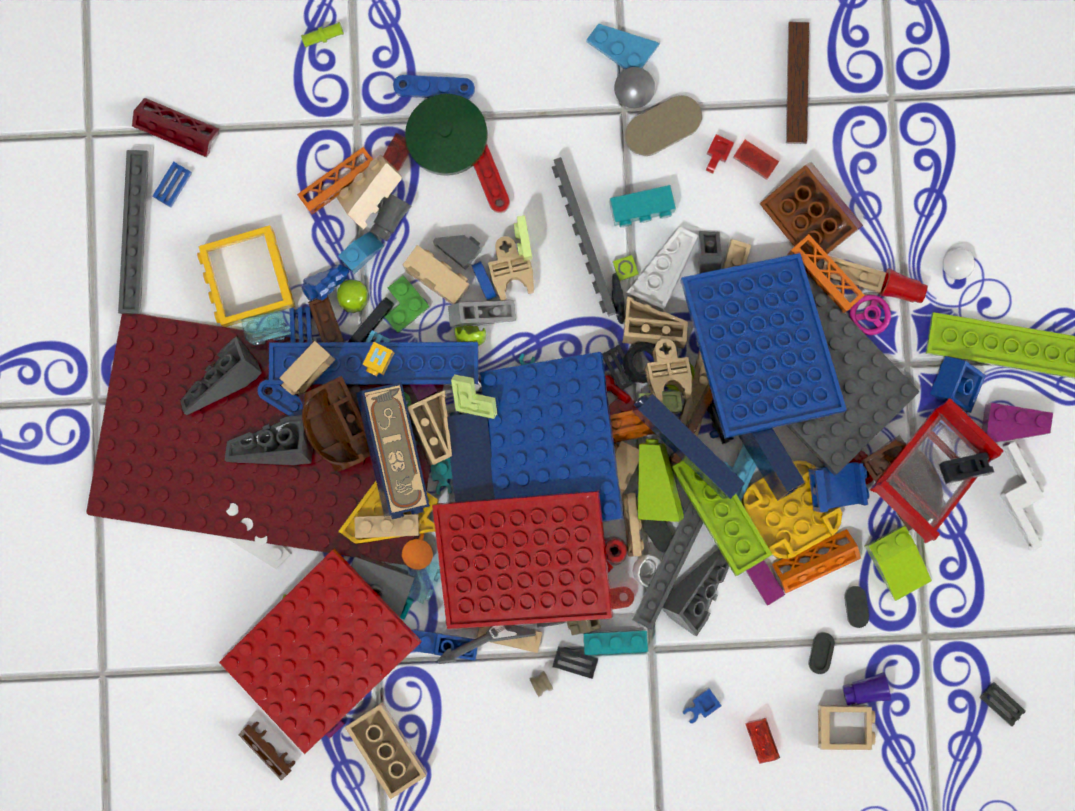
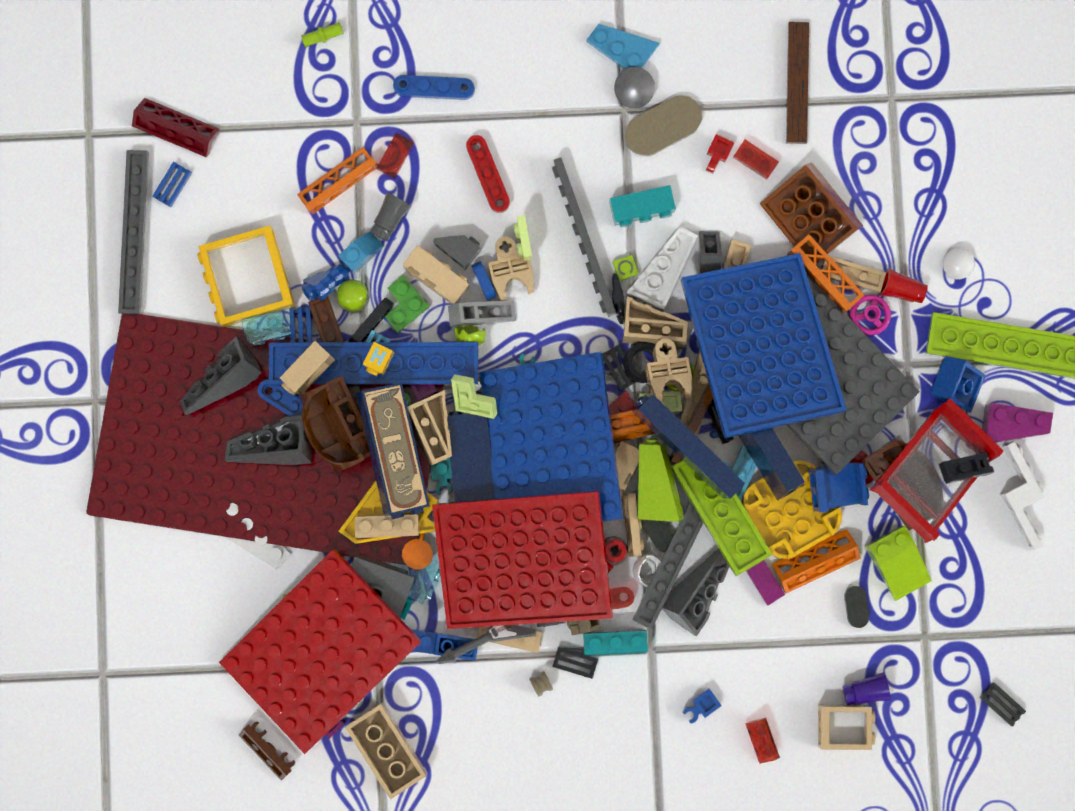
(368, 190): tan wedge -> none
(446, 134): dark green dish -> none
(616, 390): red bar -> none
(821, 653): pearl dark grey tile -> none

